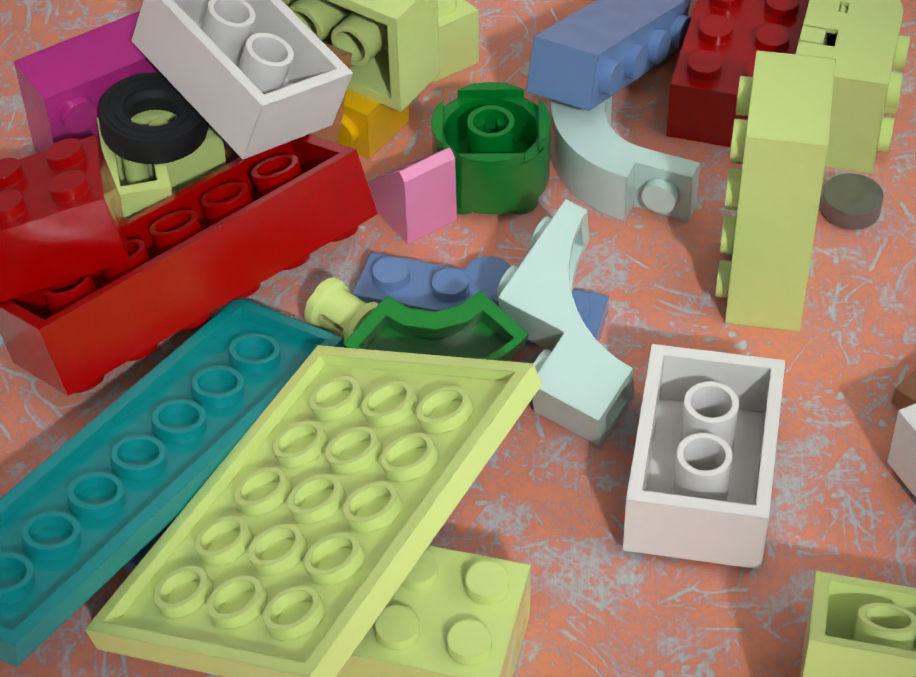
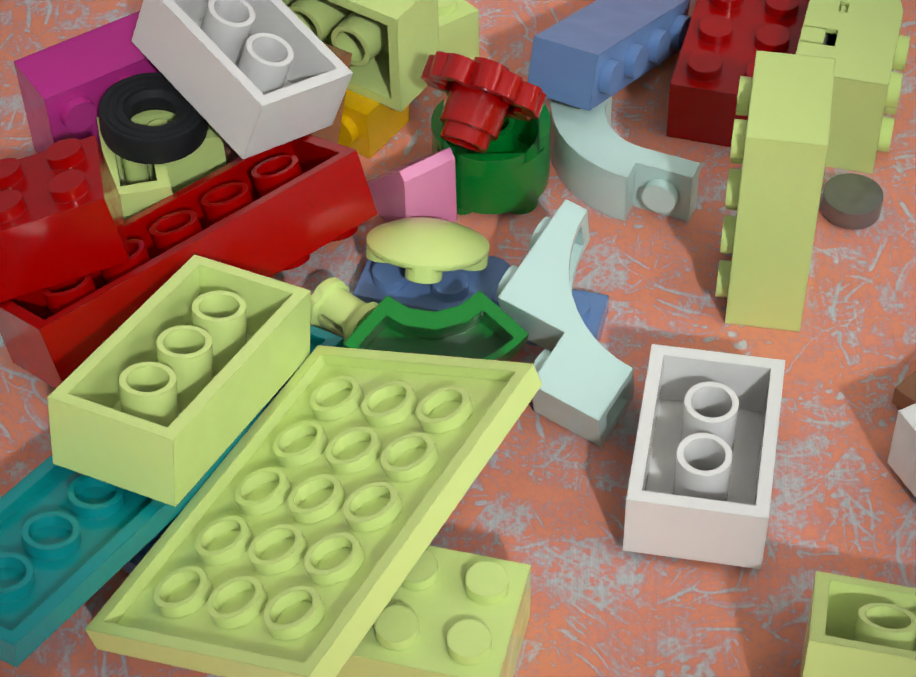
(180, 379): none -> yellowish green brick
(427, 247): none -> yellowish green dish
(479, 98): none -> red plant

